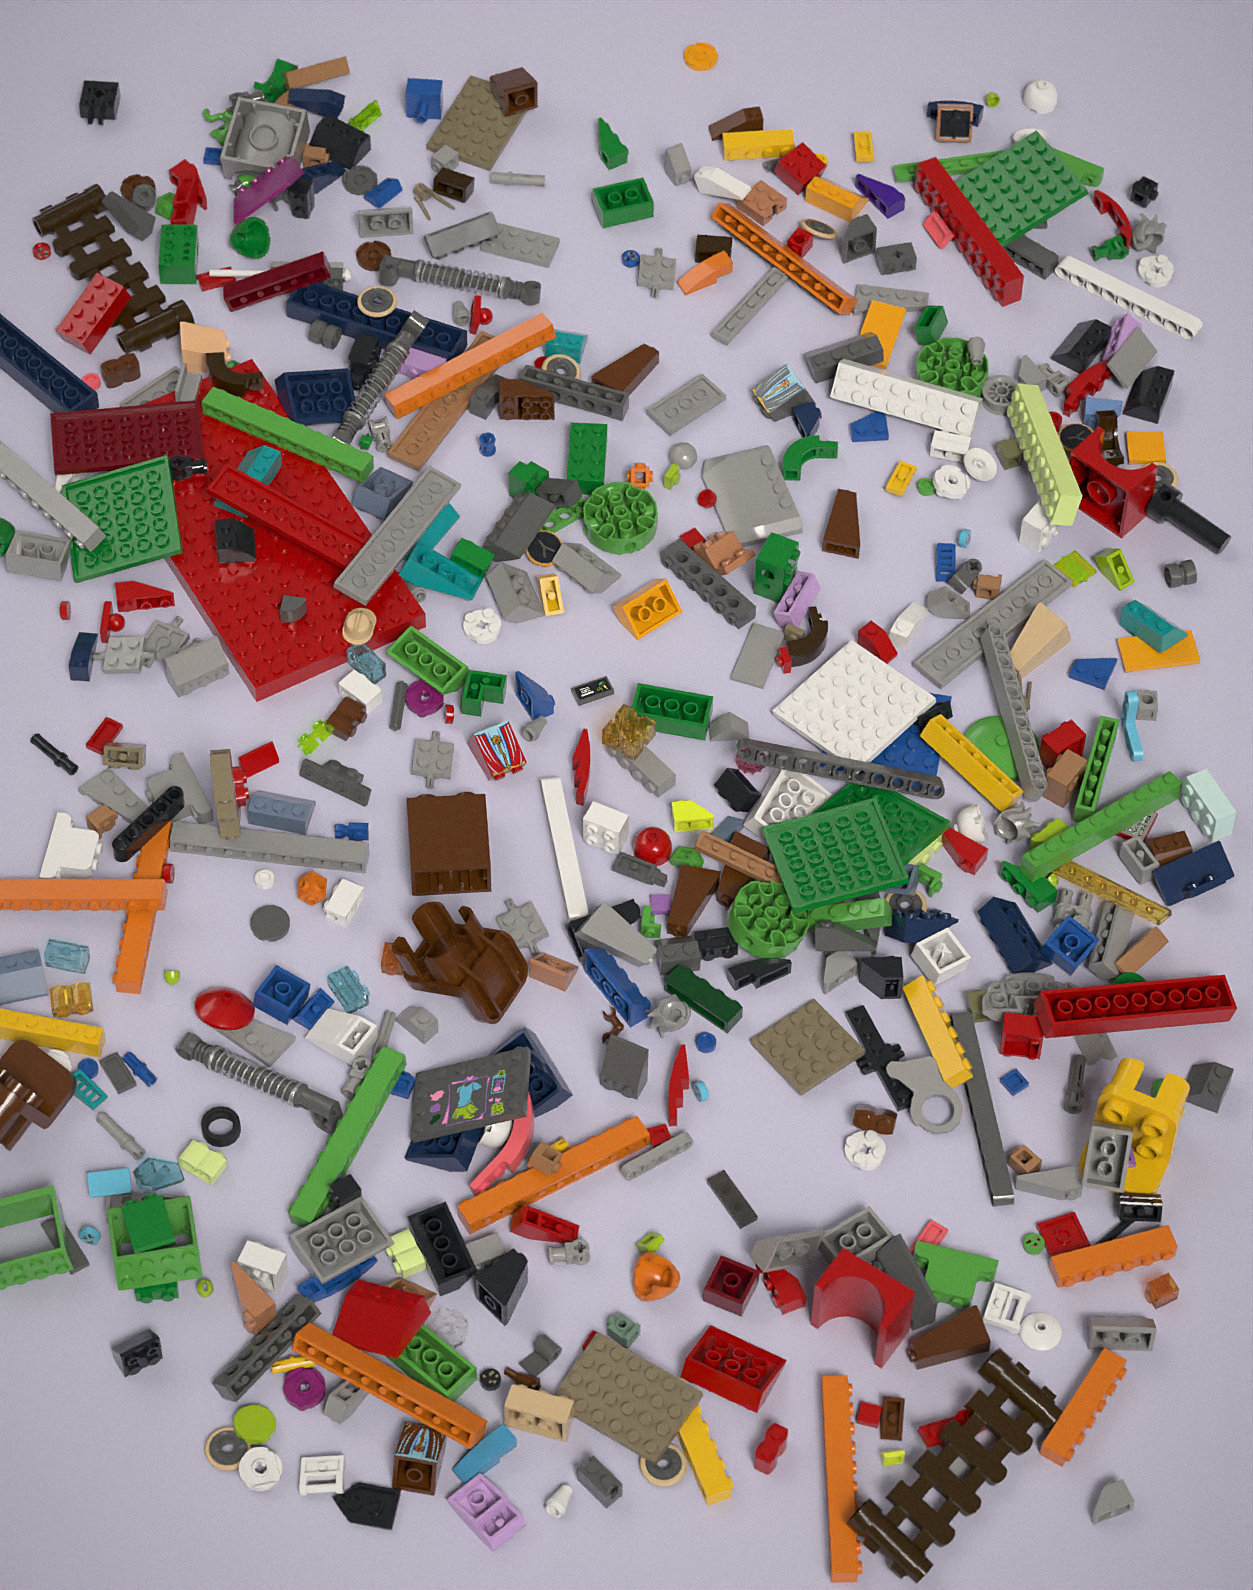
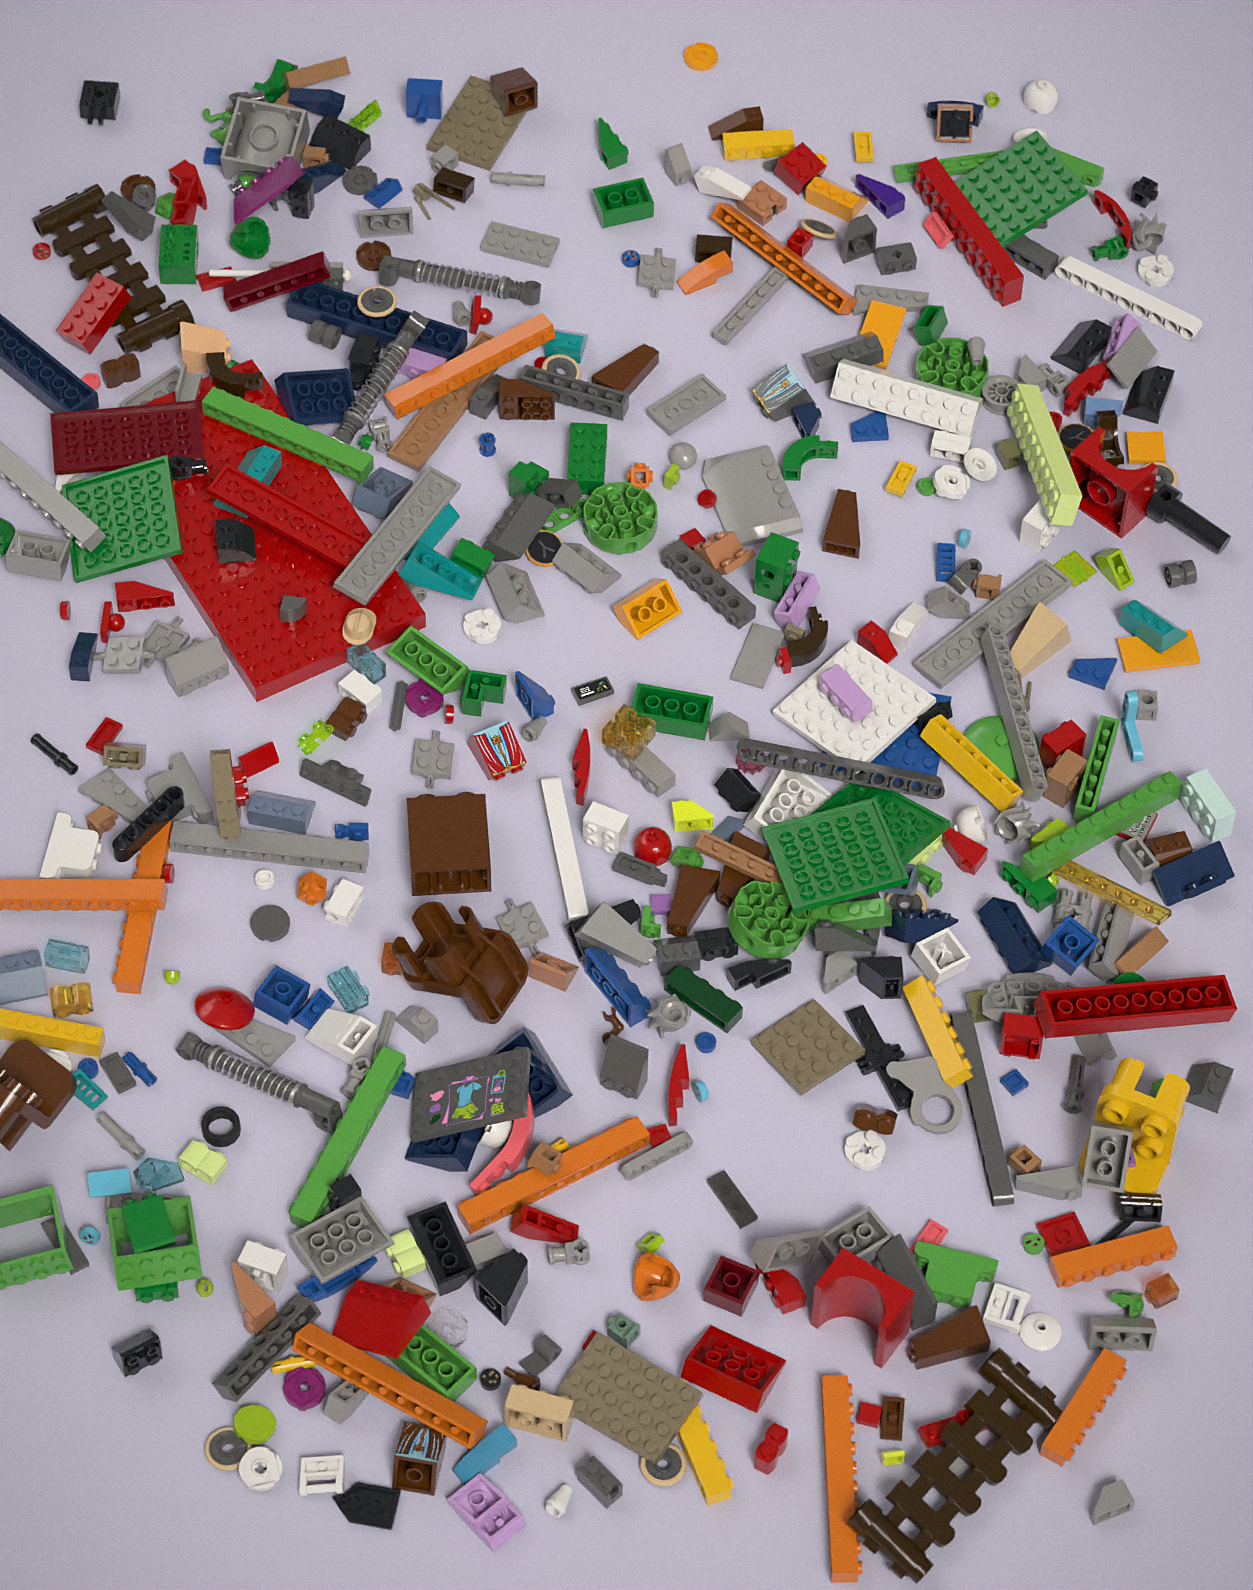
(463, 234): slope -> none
(550, 594): yellow slope -> none
(845, 693): none -> lavender brick
(1129, 1299): none -> bright green bracket

